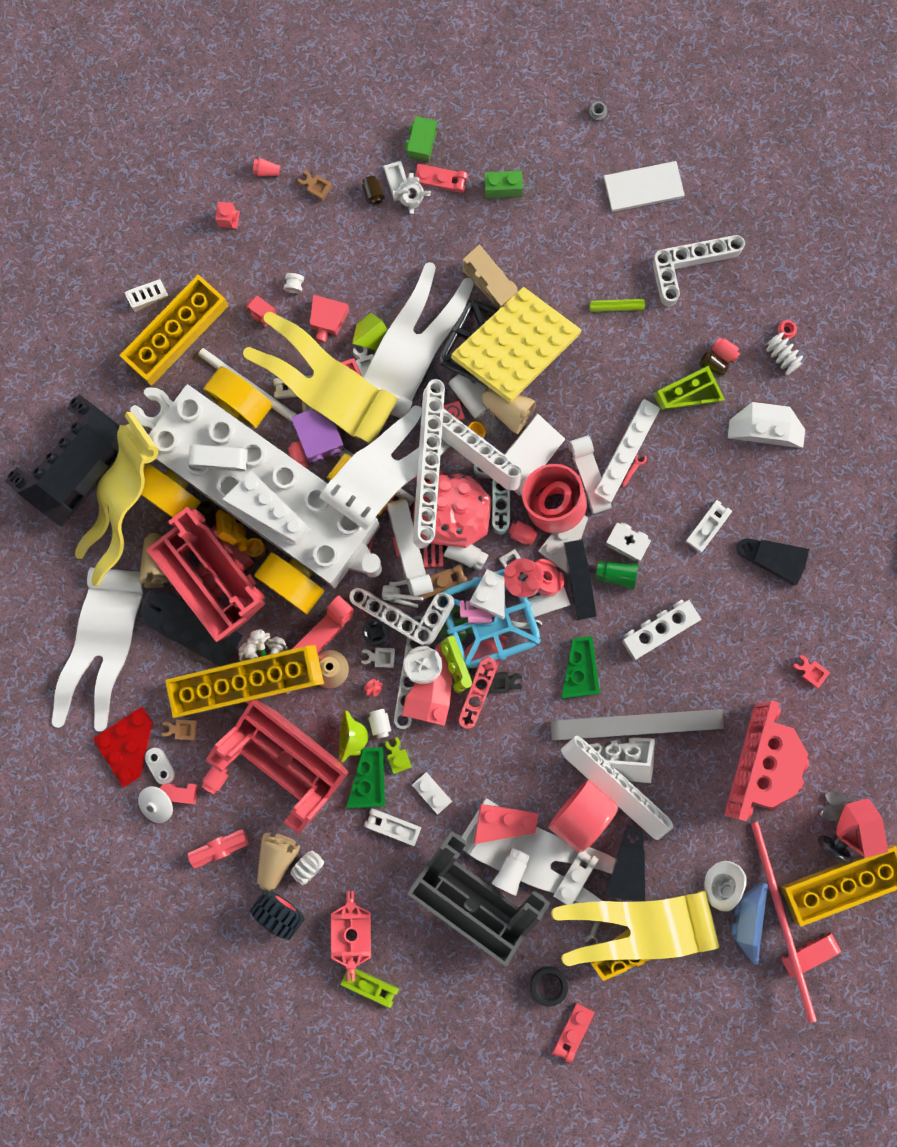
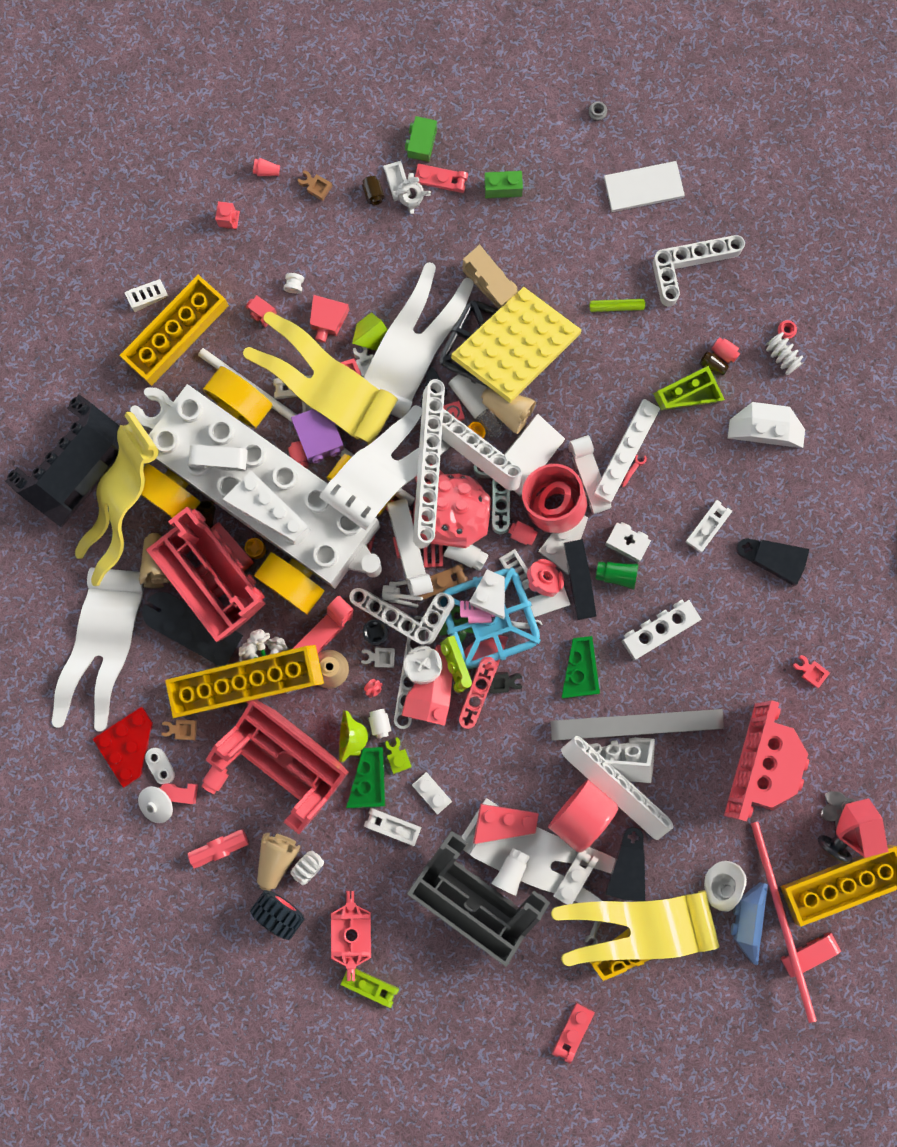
(230, 530): light orange plate -> none
(527, 567): coral plate -> none
(549, 1002): black tyre -> none

